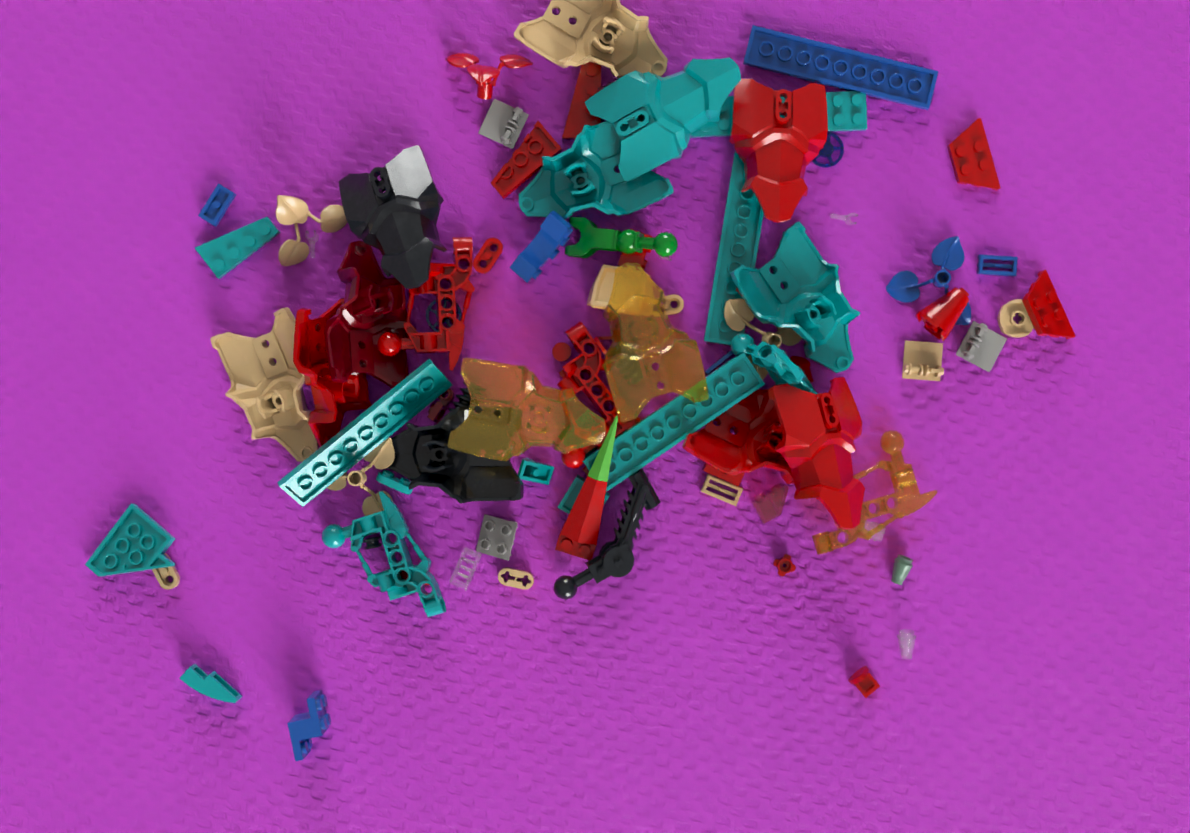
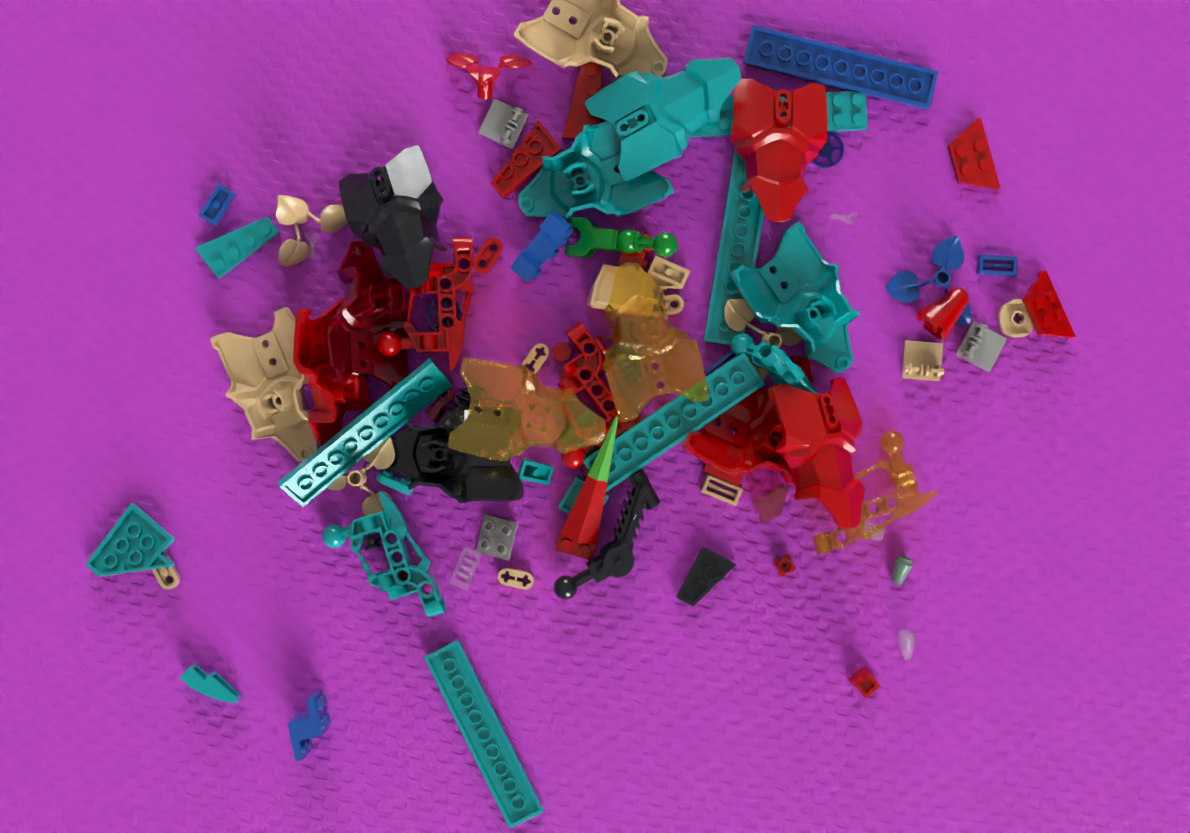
(484, 733): none -> teal plate
(531, 356): none -> tan beam
(667, 274): none -> tan wing
(703, 575): none -> black wing

